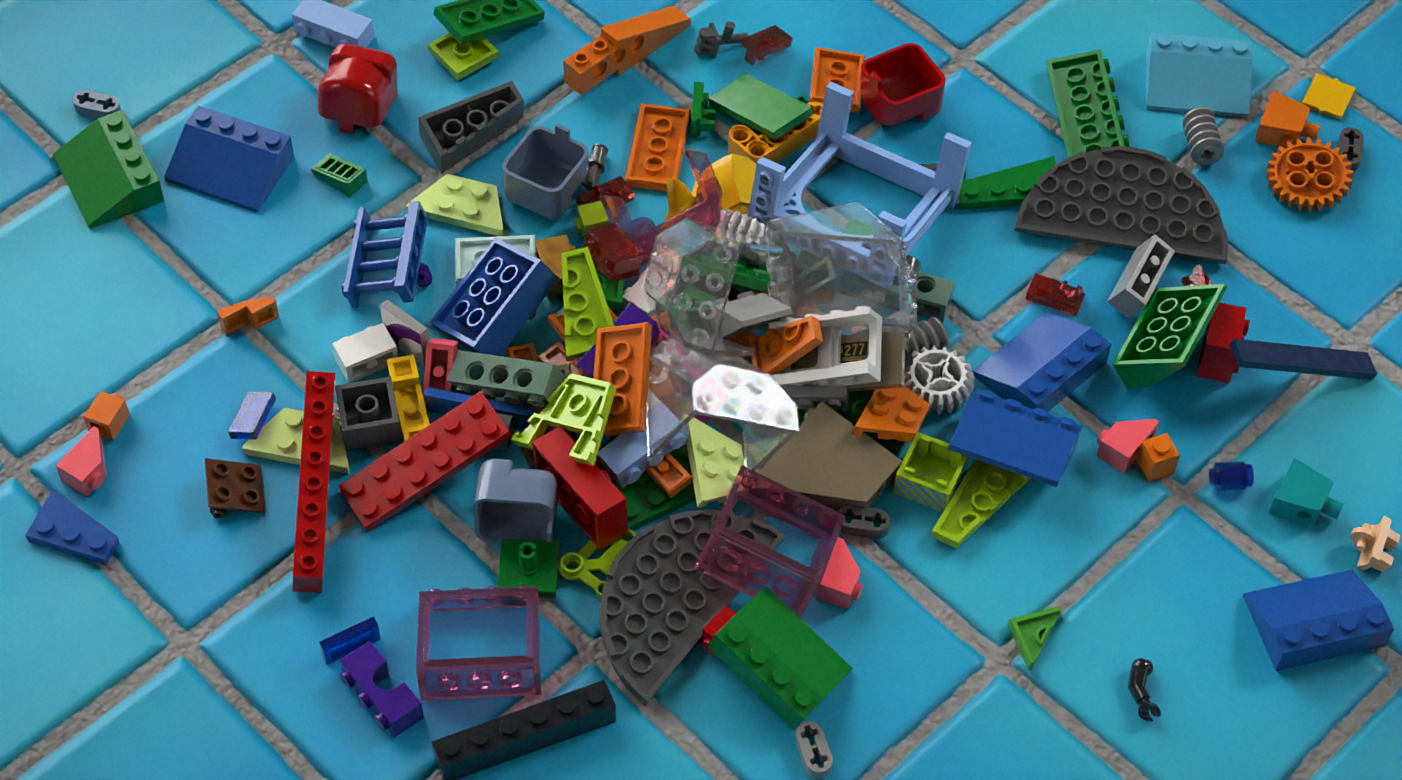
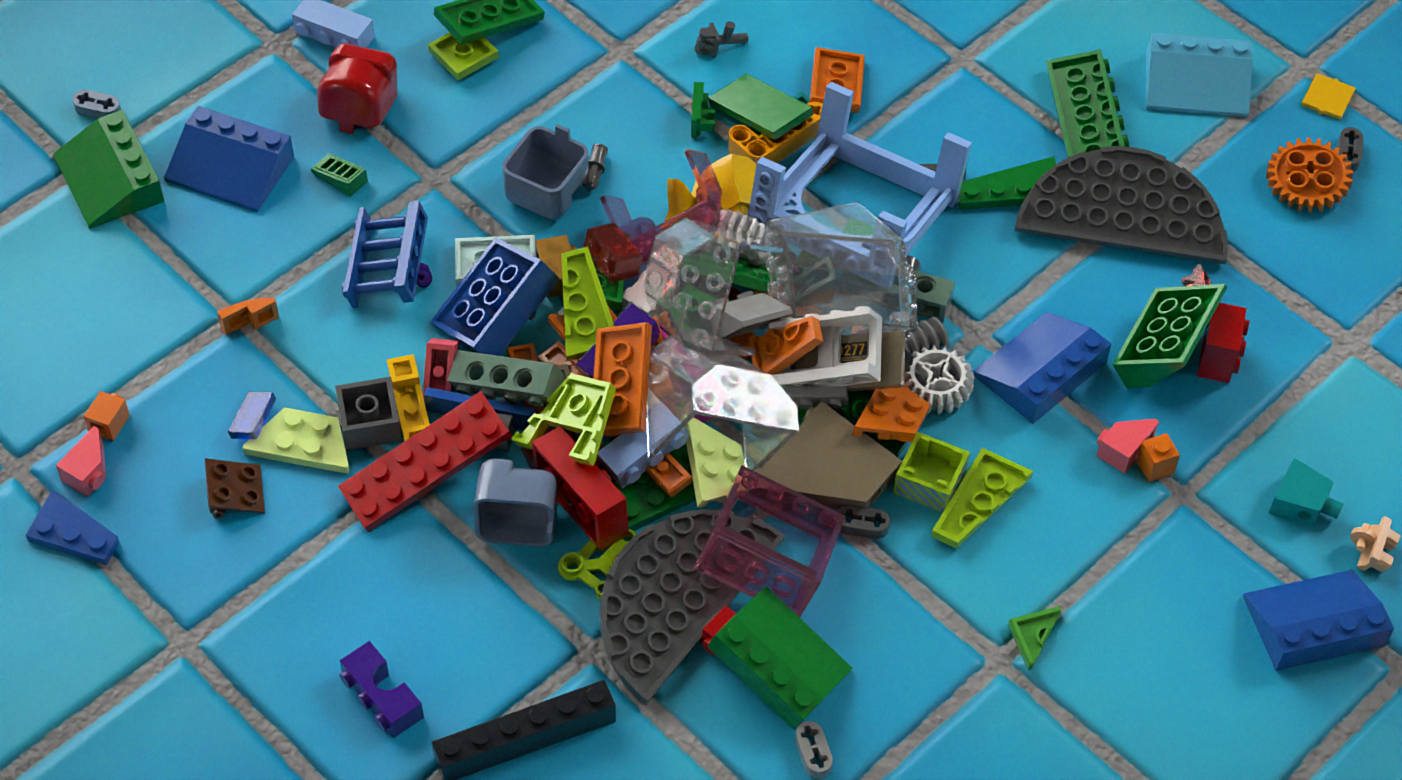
(313, 482): red brick -> none
(348, 640): clear blue tile -> none
(364, 352): white brick -> none
(405, 331): tile -> none
(463, 204): yellowish green wing -> none
(469, 124): dark grey wedge -> none
(484, 675): clear pink windscreen -> none
(529, 564): green tile -> none
(590, 216): lime brick -> none
(615, 188): clear red plate -> none
(622, 47): orange brick -> none
(657, 146): orange tile -> none
(765, 43): clear red plate -> none
(841, 578): coral slope -> none
(902, 85): red piece -> none
(1016, 437): blue slope -> none
(1055, 294): clear red plate -> none
(1137, 681): black arm -> none
(1141, 276): light grey brick -> none
(1202, 136): light grey piece -> none
(1231, 476): clear blue brick -> none
(1285, 121): orange torso -> none
(1302, 359): dark blue tile -> none

